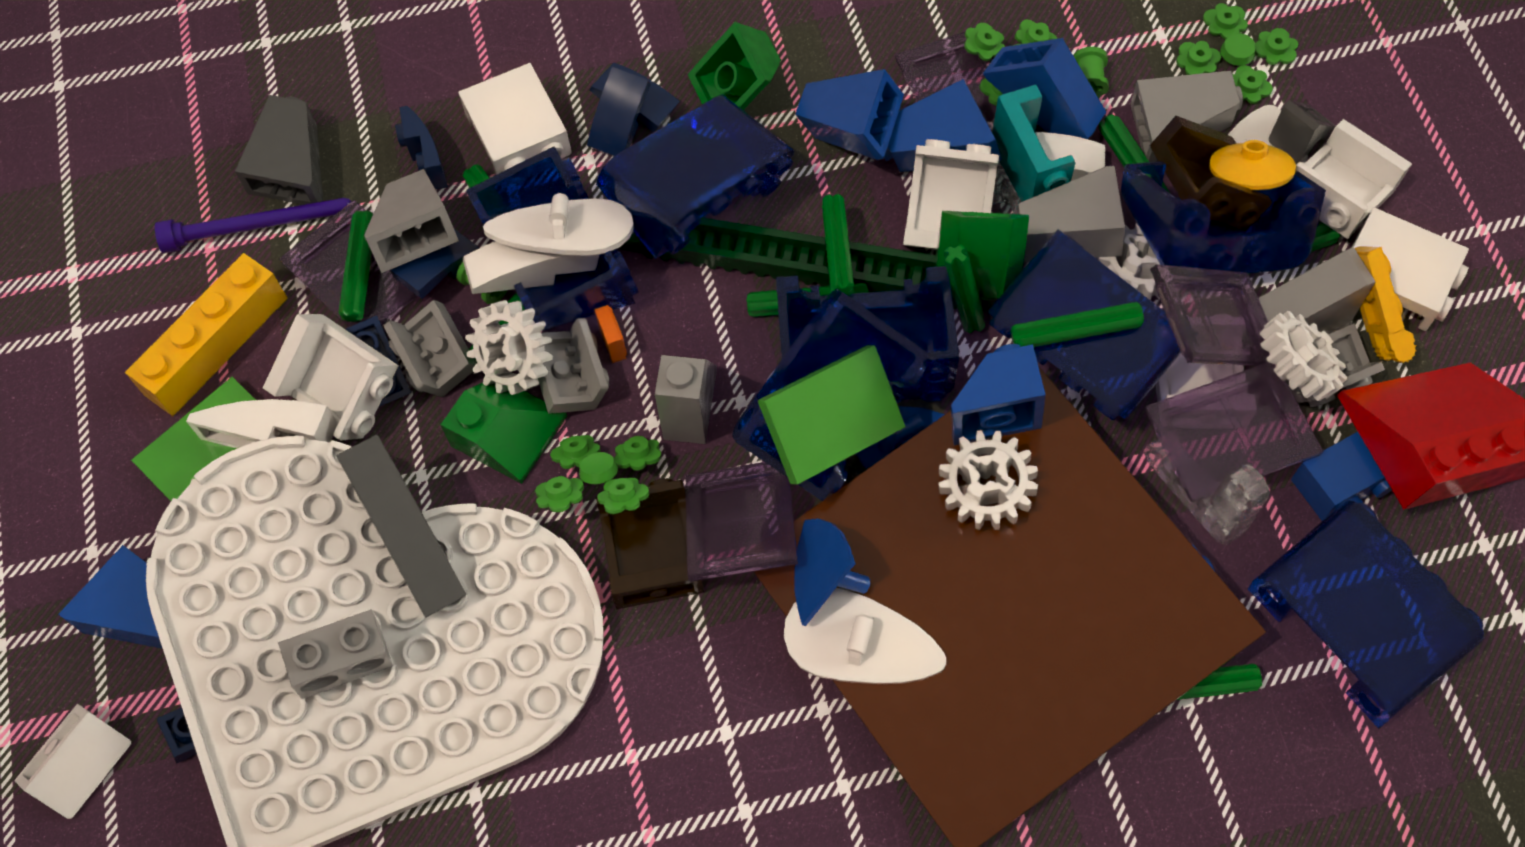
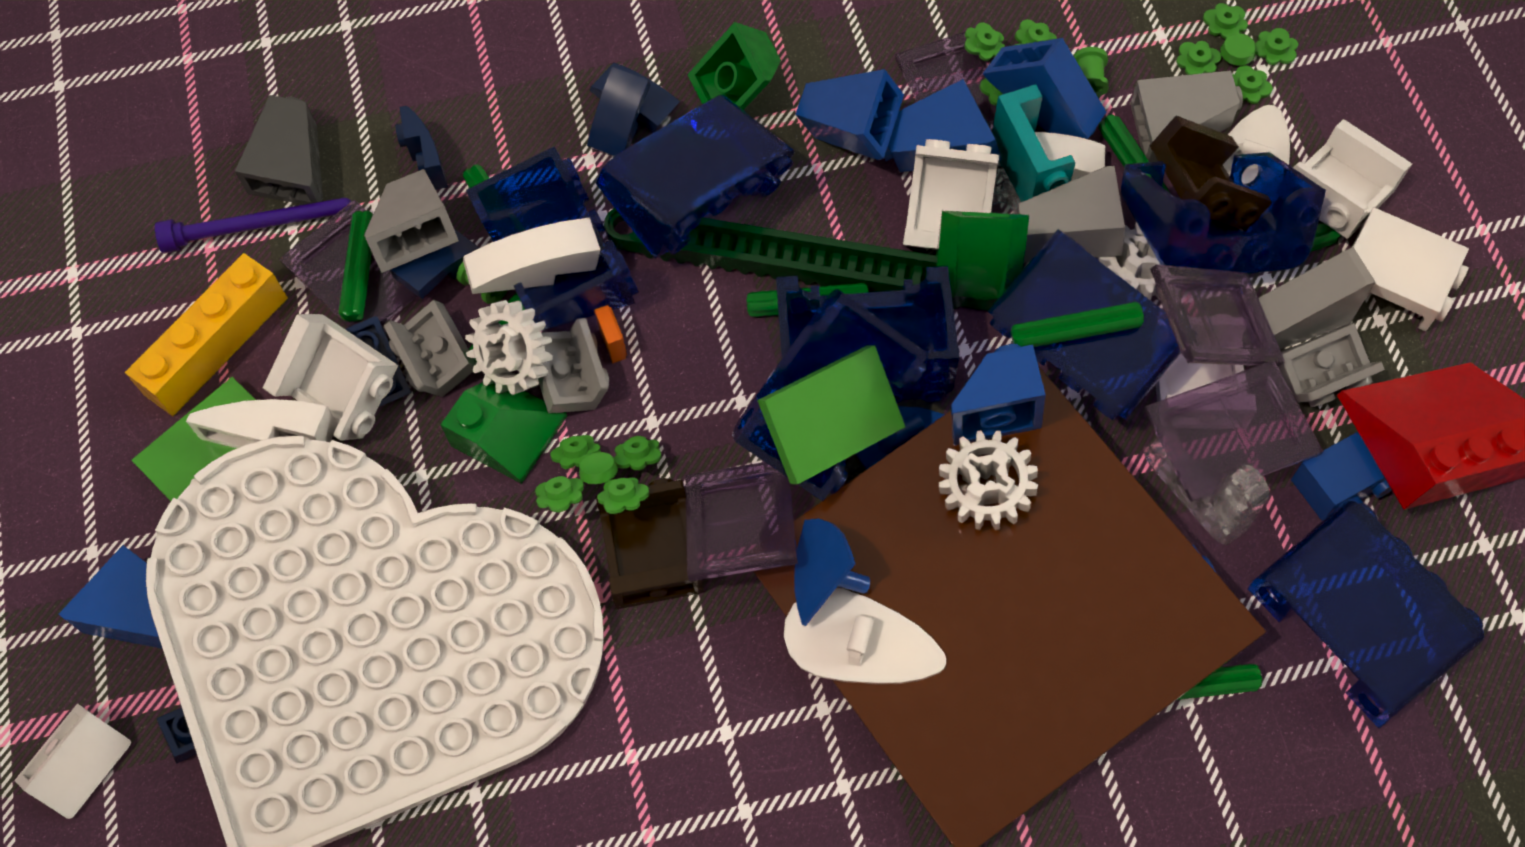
(335, 654): light grey brick -> none
(401, 525): dark grey slope -> none
(514, 118): white panel -> none
(564, 227): white shield -> none
(685, 397): light grey slope -> none
(837, 244): green axle -> none
(964, 288): green axle -> none
(1253, 165): yellow dish -> none
(1299, 129): dark grey slope -> none
(1303, 356): white gear -> none
(1383, 310): yellow hinge -> none

